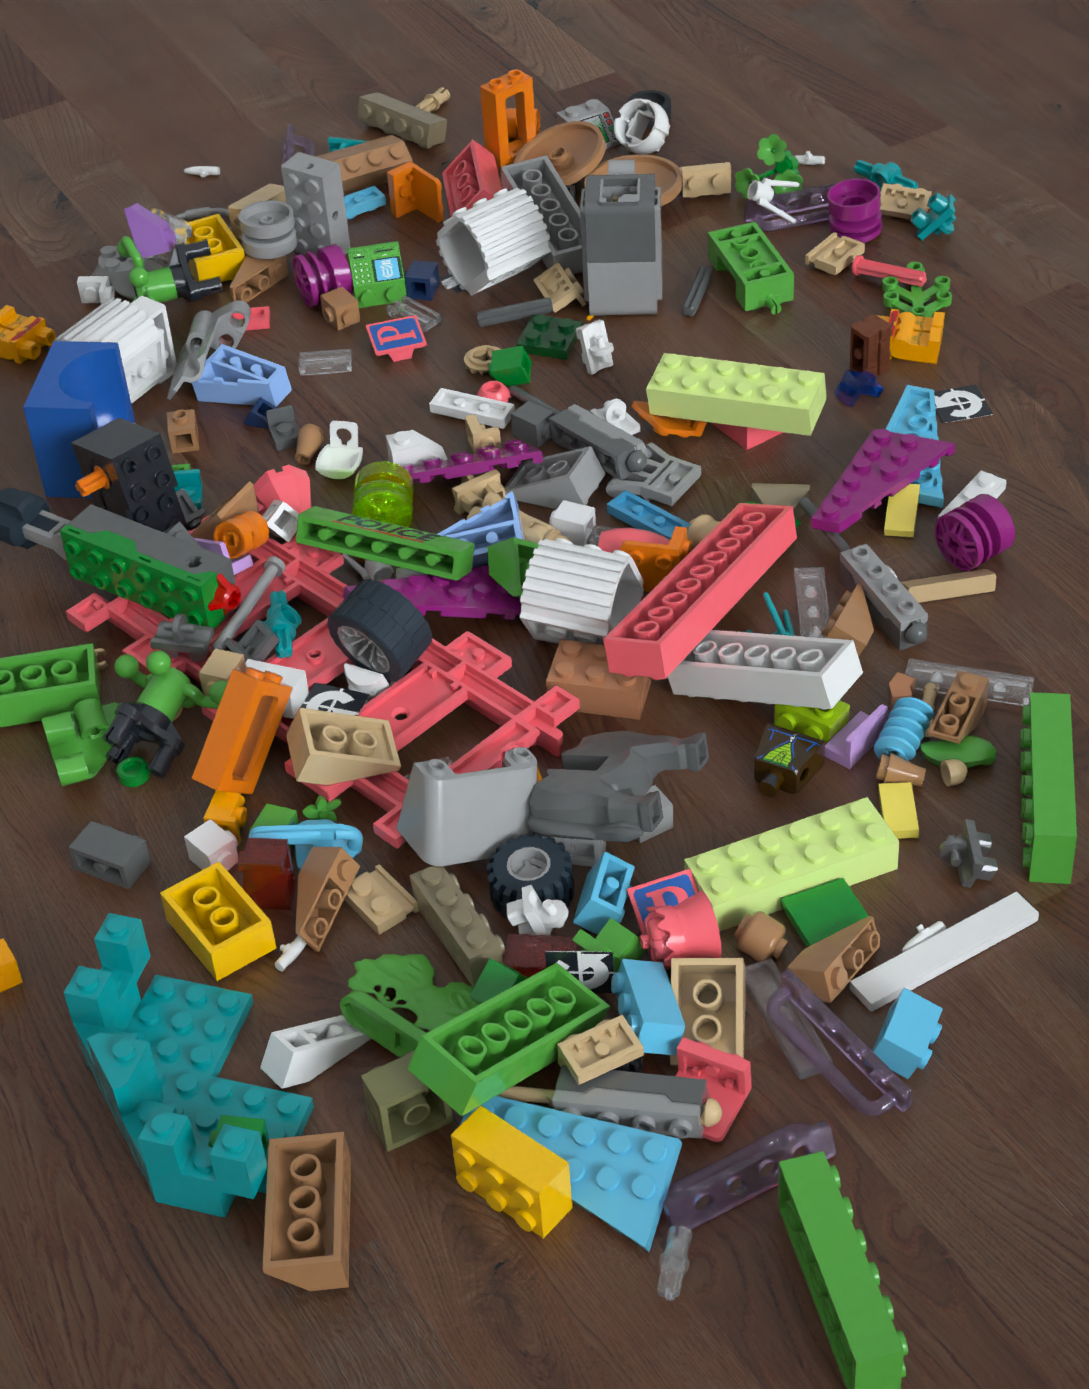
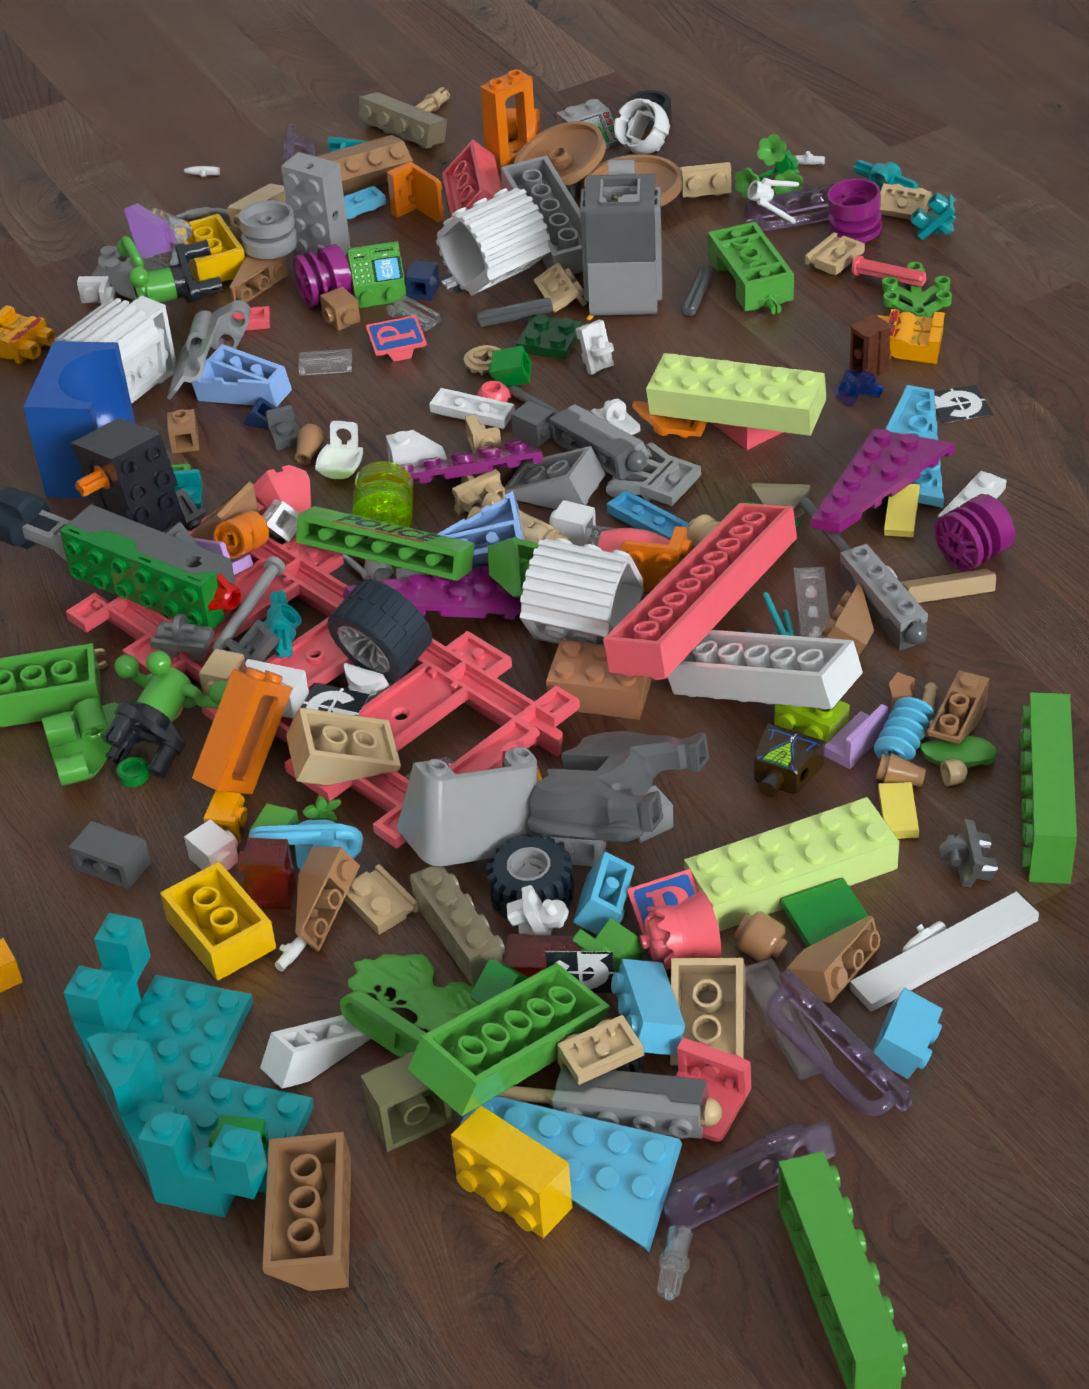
(1002, 686): clear tile -> none

